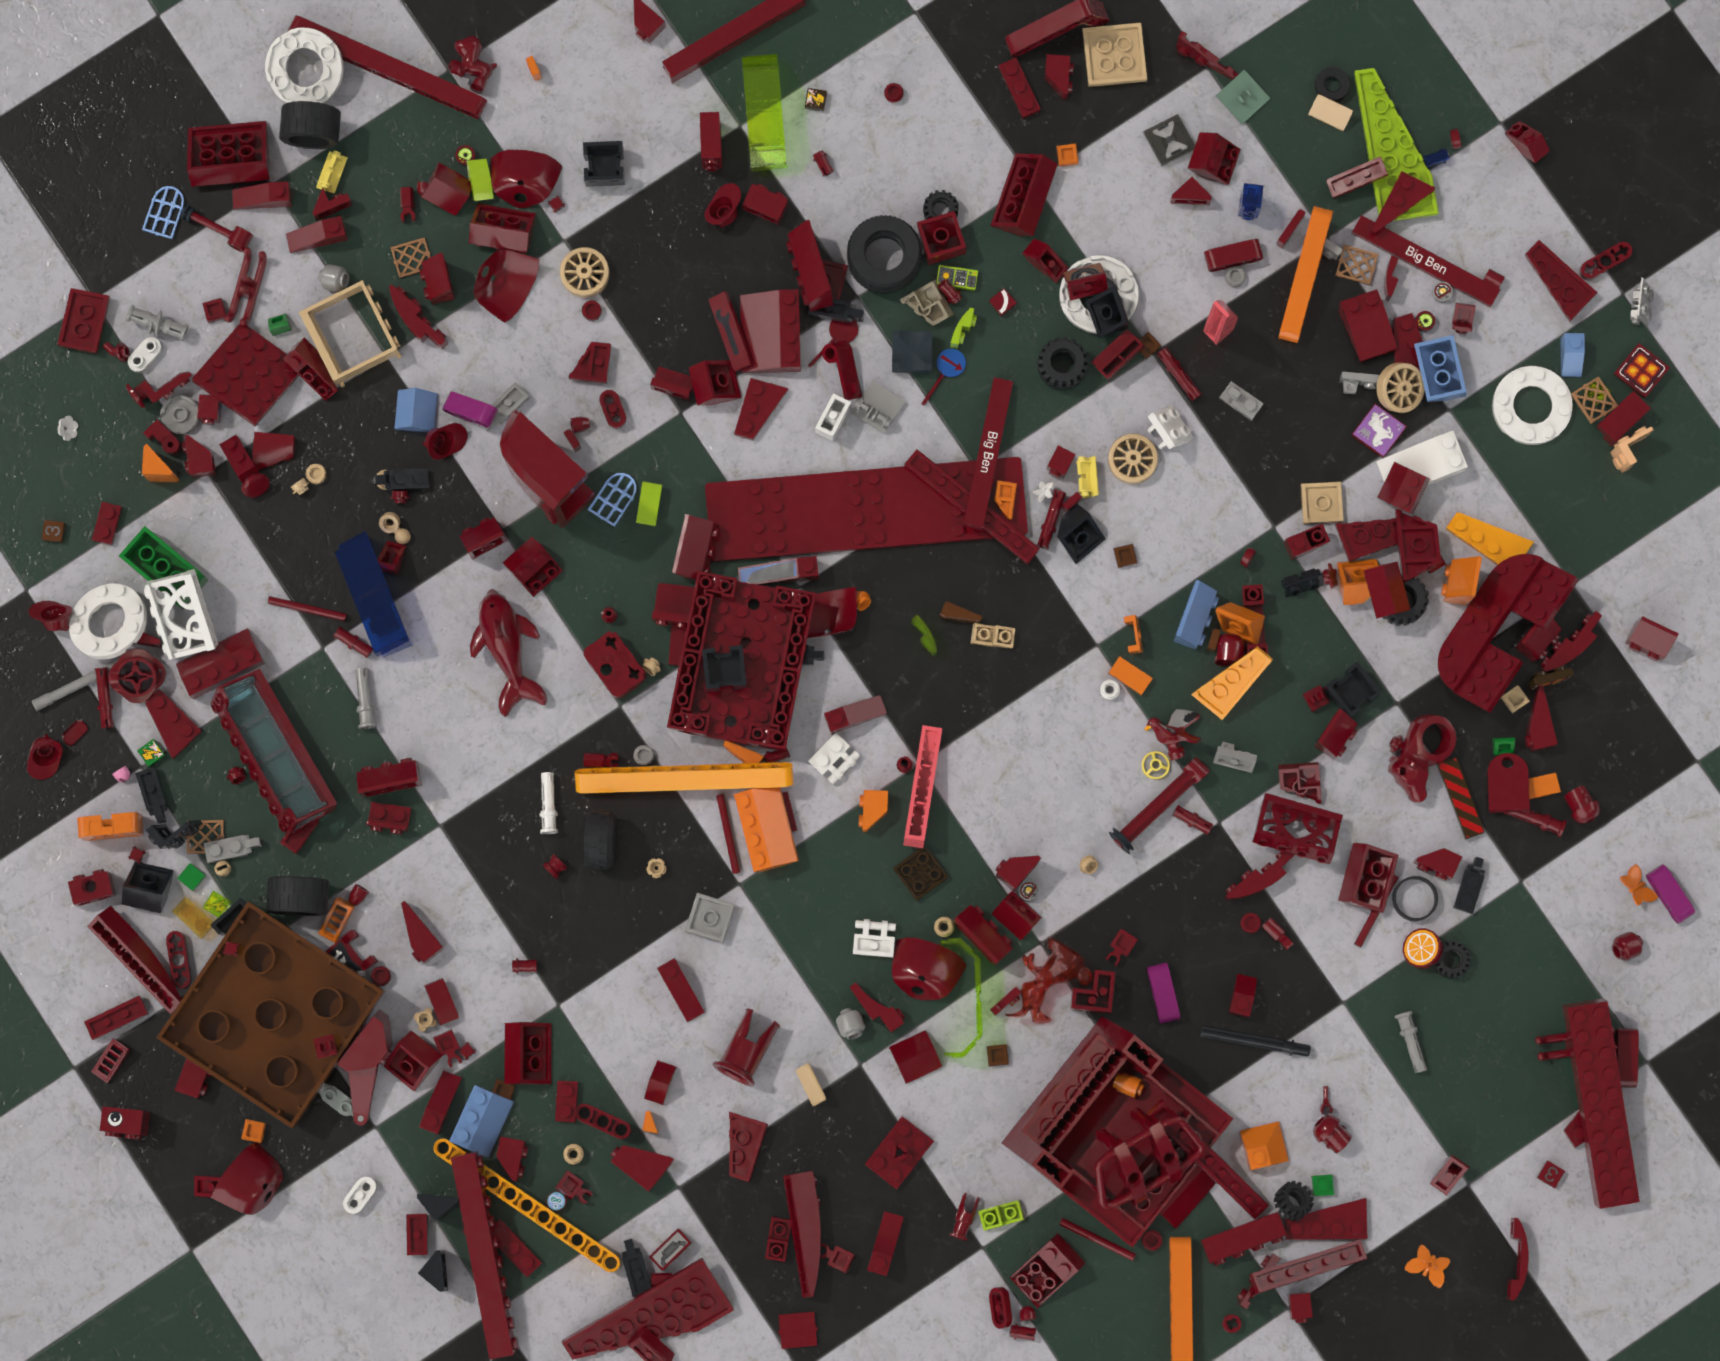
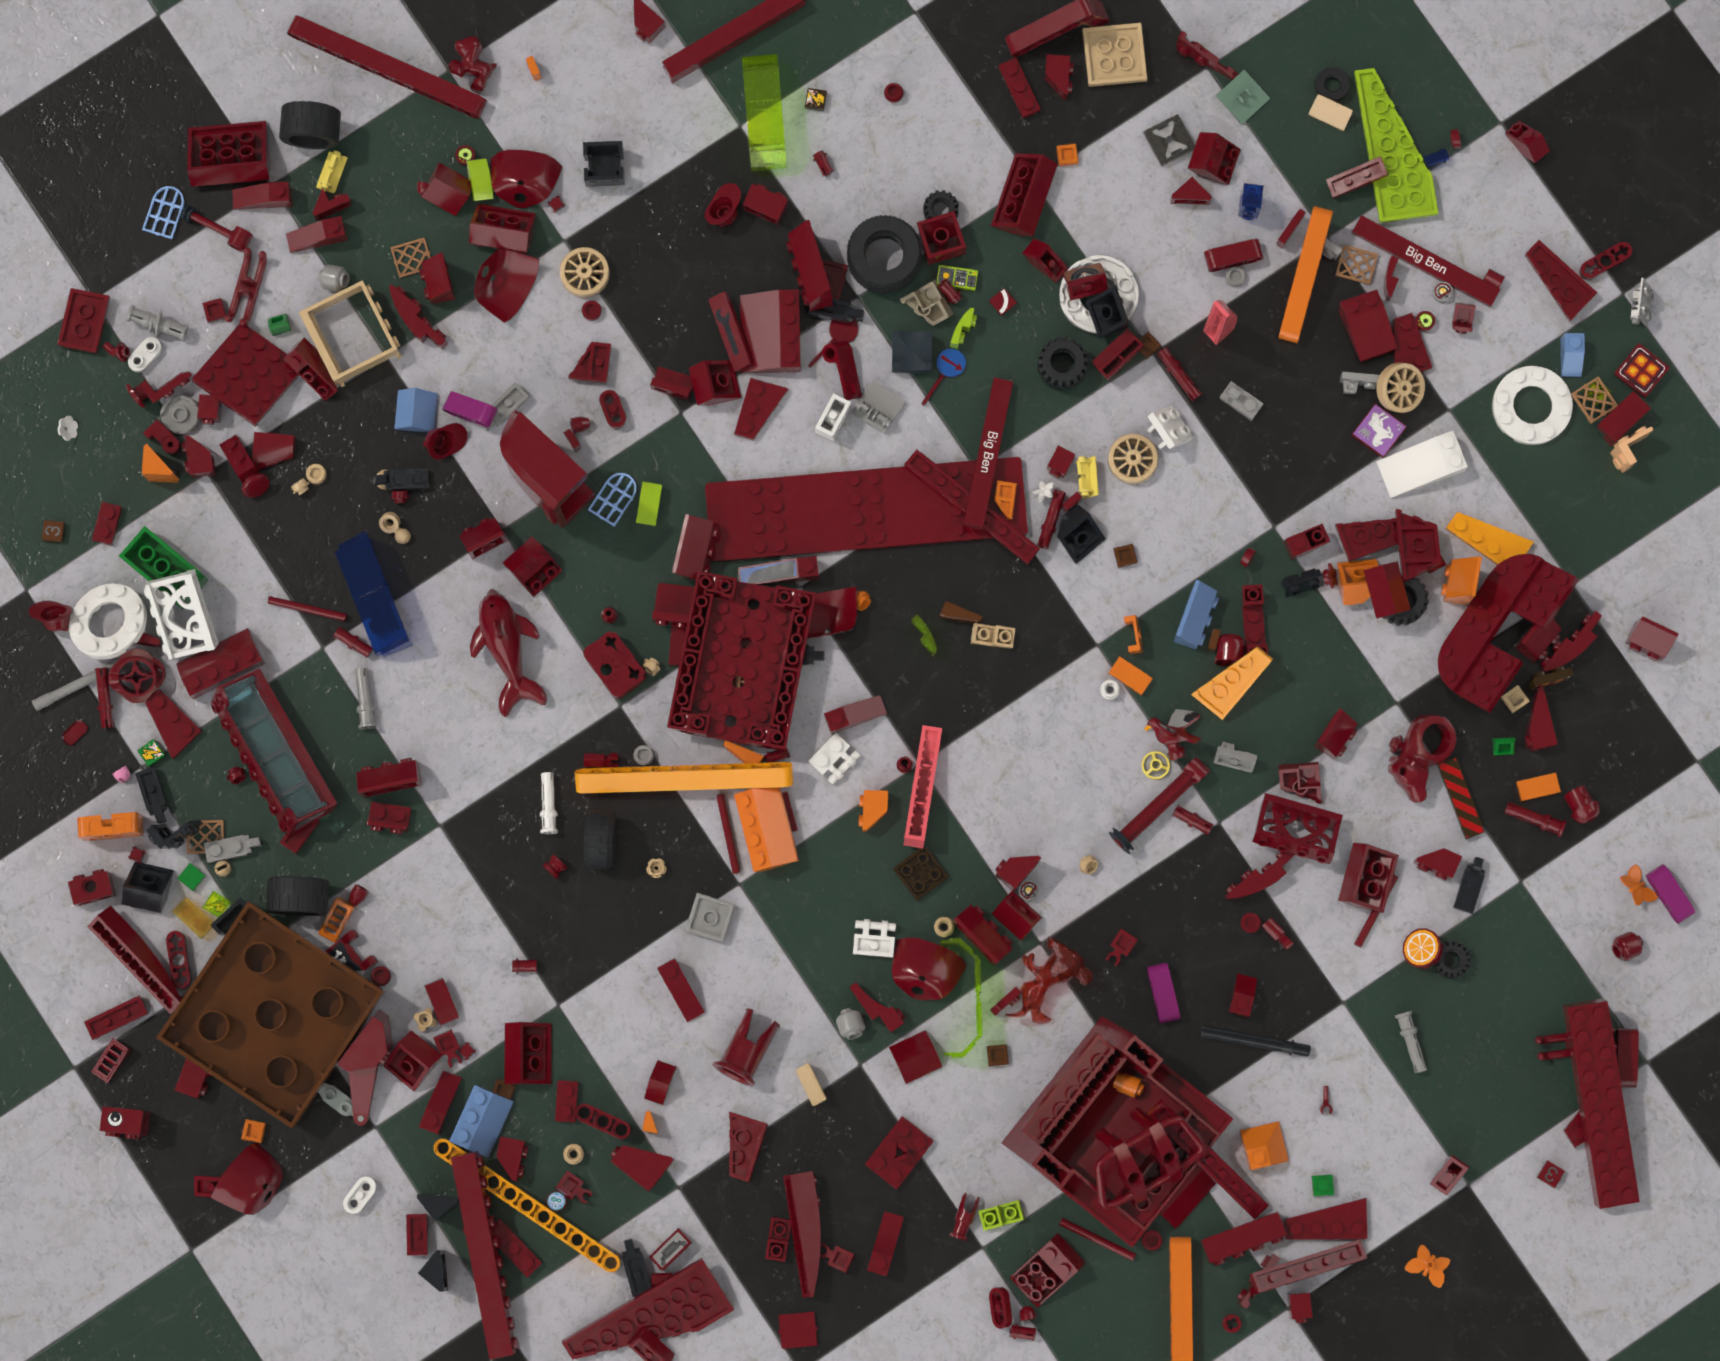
(44, 757): dark red piece -> none
(231, 948): dark red piece -> none
(277, 65): white plate -> none
(325, 1046): dark red tile -> none
(391, 557): dark red slope -> none
(407, 203): dark red bar -> none
(420, 937): dark red slope -> none
(710, 140): dark red window -> none
(724, 669): black piece -> none
(1097, 999): dark red brick -> none
(1240, 621): orange slope -> none
(1300, 1194): black tyre -> none
(1316, 698): dark red tile -> none
(1322, 503): tan tile -> none
(1331, 1133): dark red piece -> none
(1352, 690): black piece -> none
(1403, 488): dark red slope -> none
(1405, 194): dark red wing -> none
(1434, 892): black tyre -> none
(1440, 369): medium blue slope -> none
(1508, 786): dark red tile -> none
(1517, 1232): dark red slope -> none

